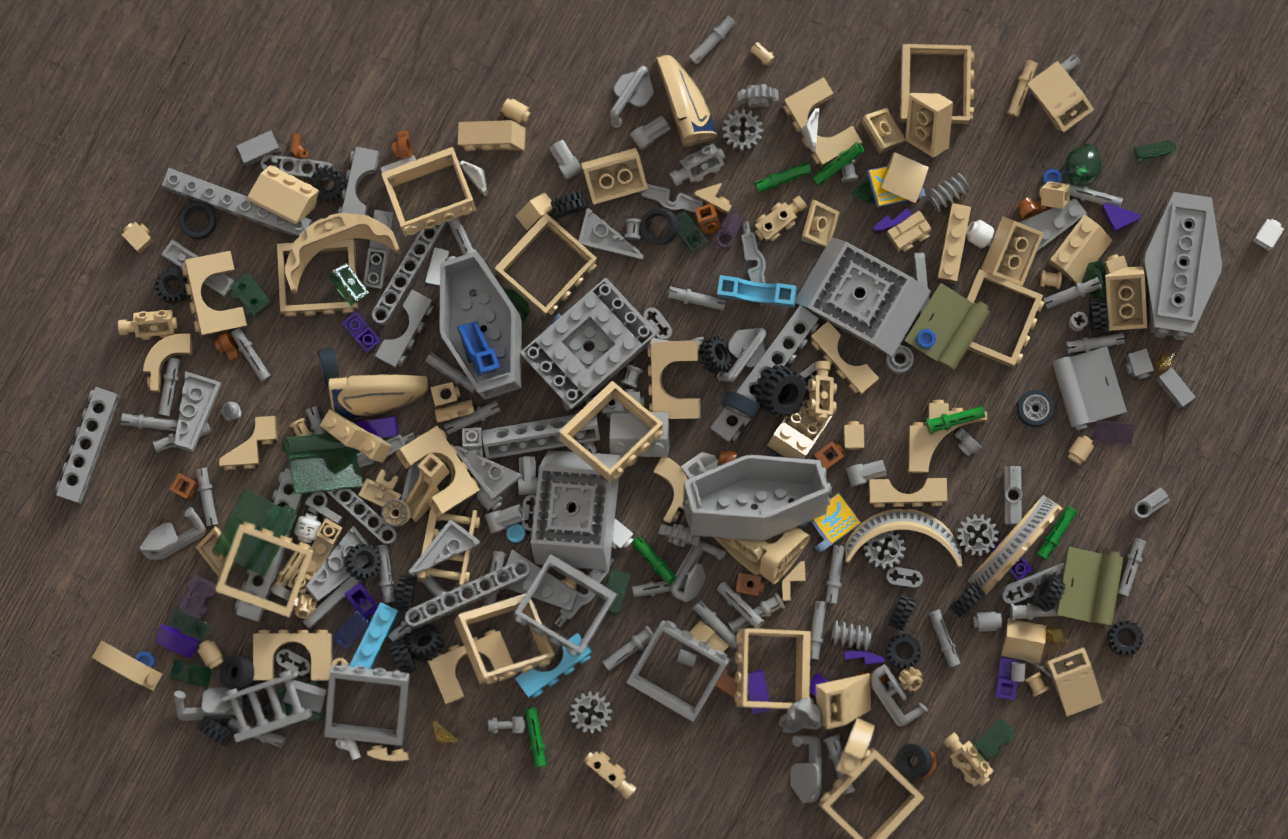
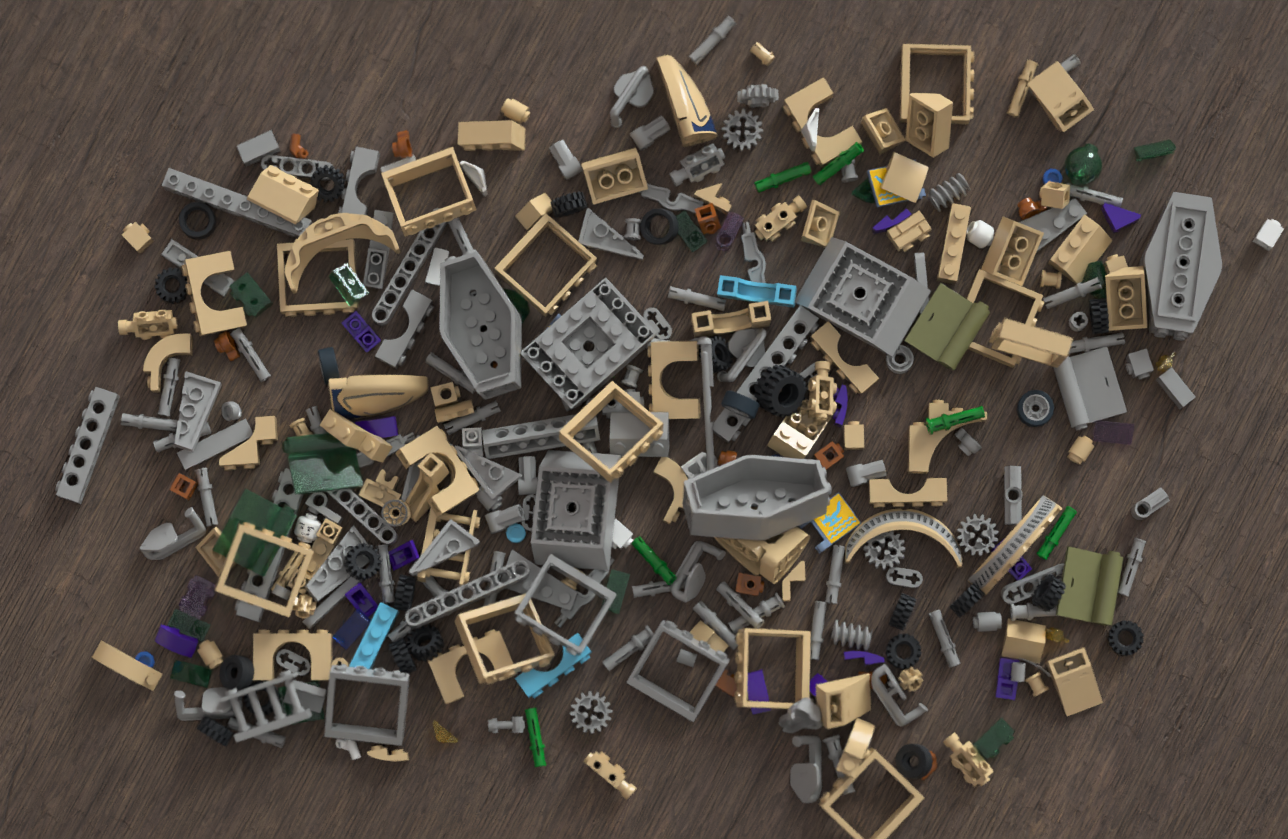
(216, 444): none -> light grey tile
(403, 555): none -> dark purple slope
(477, 349): blue arch -> none
(679, 535): light grey gear -> none
(707, 379): none -> light grey bar
(708, 324): none -> tan arch
(841, 400): none -> dark purple slope
(925, 338): blue tile -> none
(1030, 343): none -> tan window

